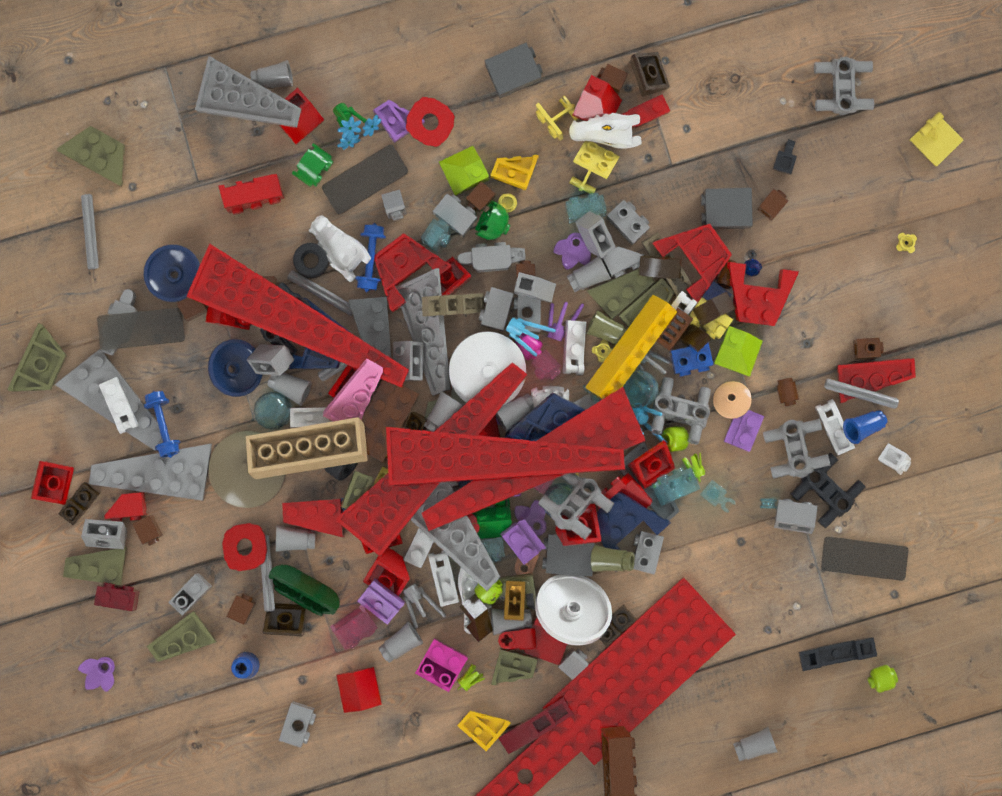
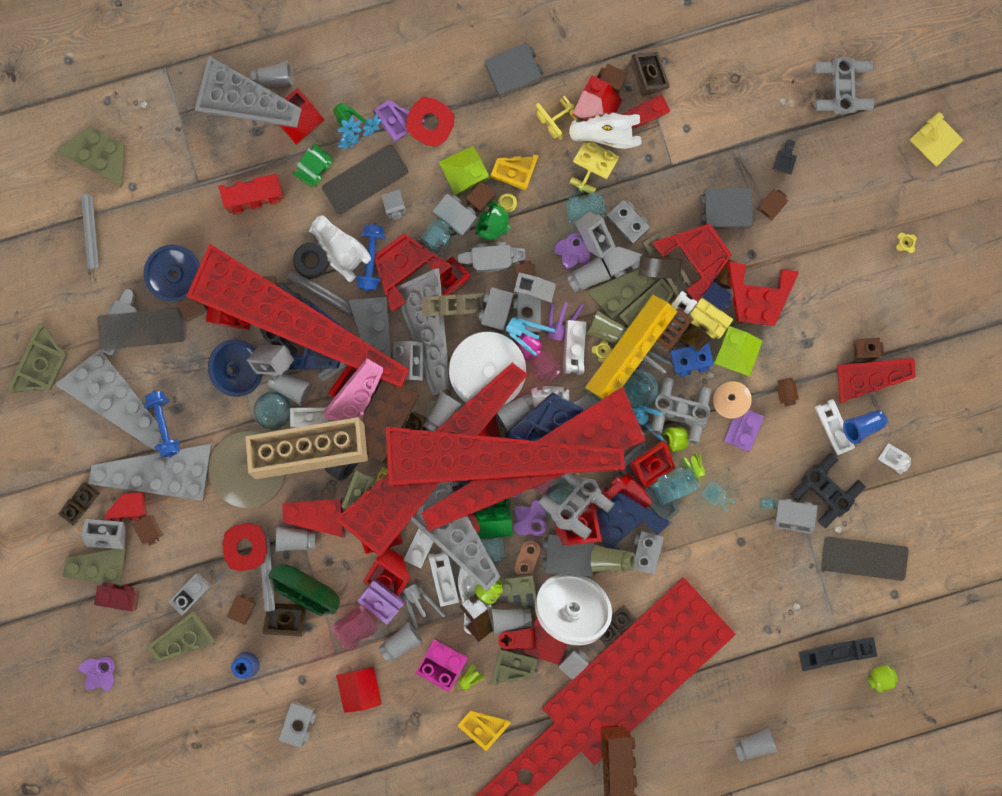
(52, 482): red slope -> none
(118, 404): white plate -> none
(514, 600): pearl gold slope -> none
(523, 540): medium lavender plate -> none
(535, 726): dark red slope -> none
(713, 309): dark brown slope -> none
(752, 267): clear blue plate -> none
(796, 448): light grey piece -> none
(861, 393): light grey axle -> none

